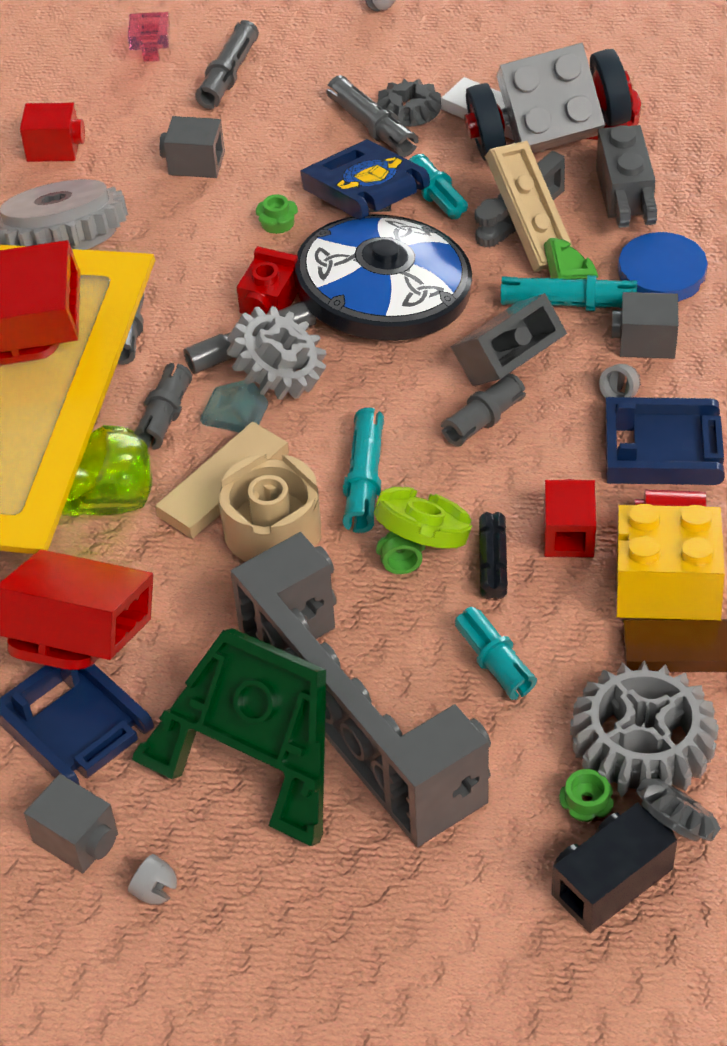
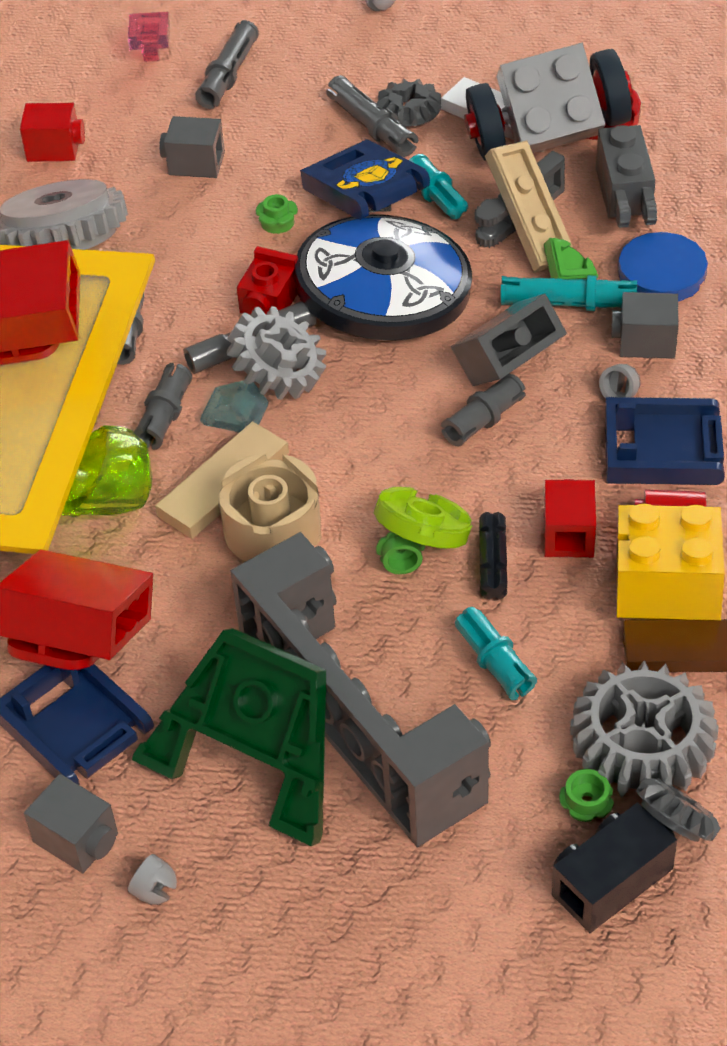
(362, 482): teal pin -> none

